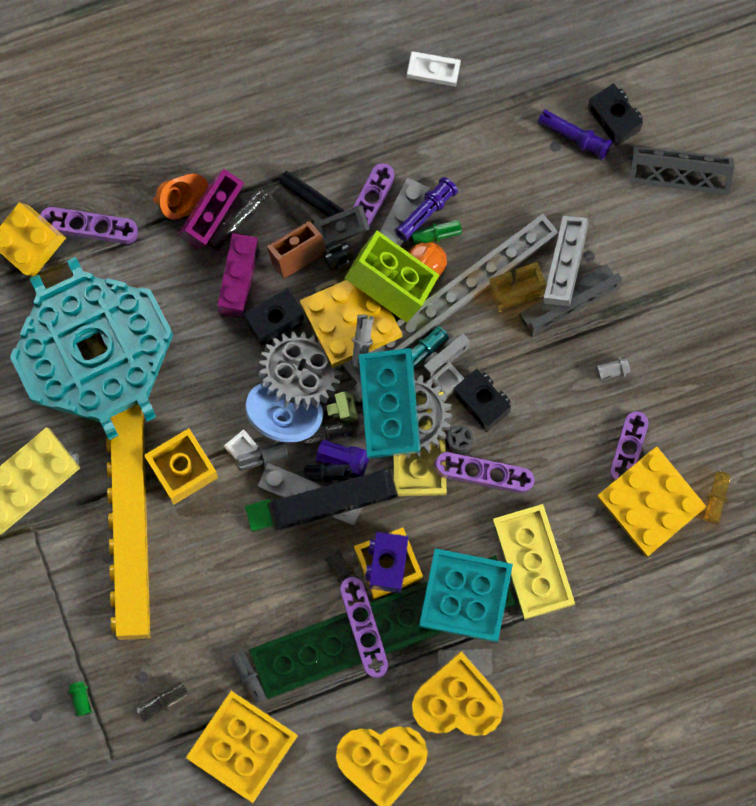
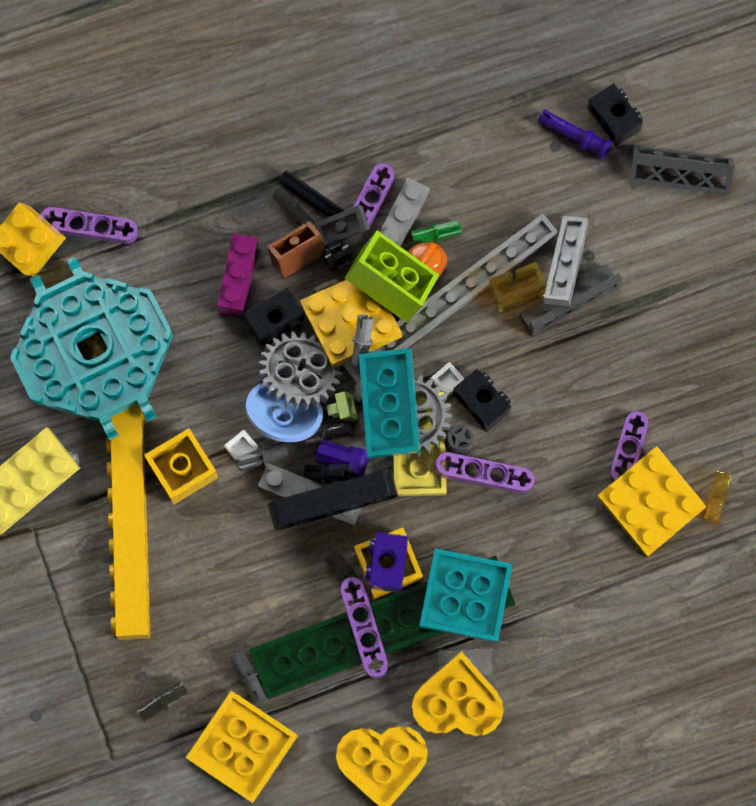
(80, 699): green pin -> none
(180, 195): orange piece -> none
(210, 209): magenta brick -> none
(238, 219): clear smoke pin -> none
(259, 515): green tile -> none
(428, 345): teal axle -> none
(433, 69): white plate -> none
(433, 201): dark purple pin -> none
(453, 348): light grey plate -> none
(537, 566): light yellow plate -> none
(613, 369): light grey pin -> none

